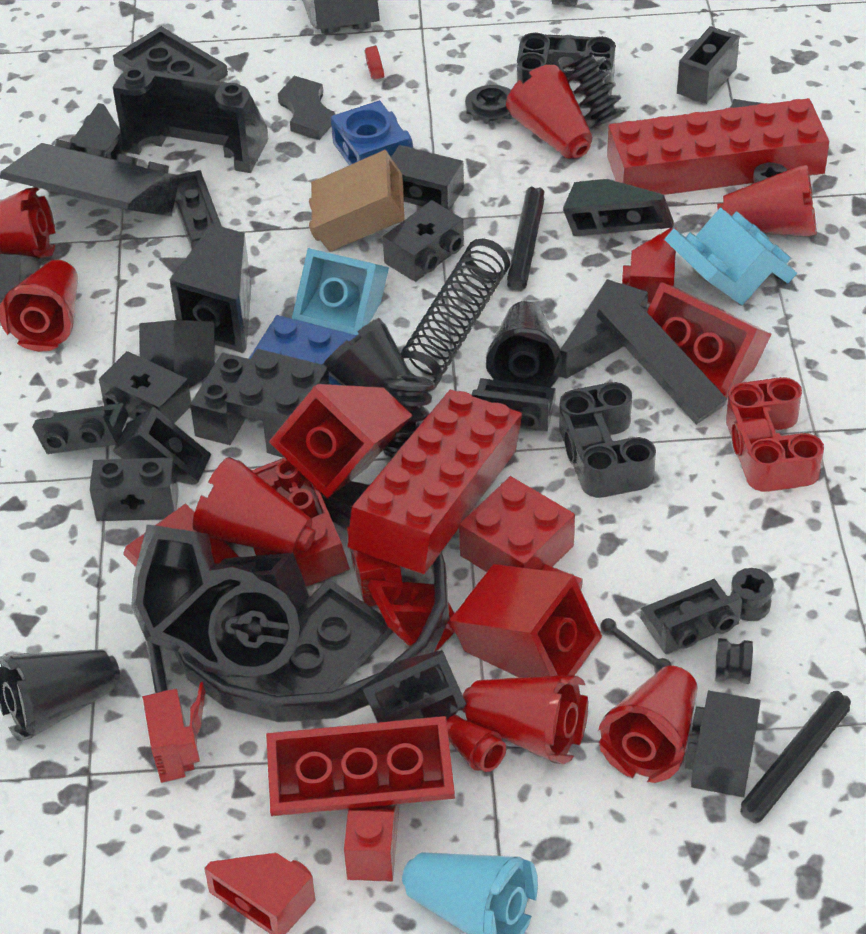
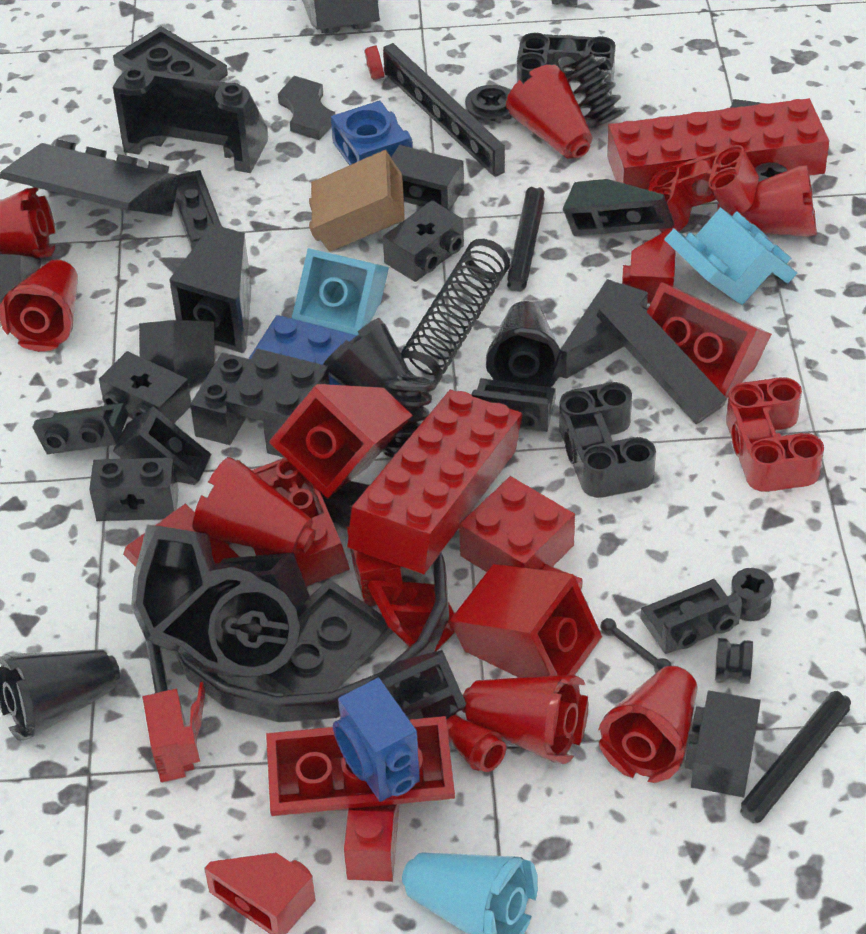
(100, 132): black slope -> none
(377, 740): none -> blue brick
(444, 110): none -> black tile
(707, 64): black brick -> none
(718, 176): none -> red beam

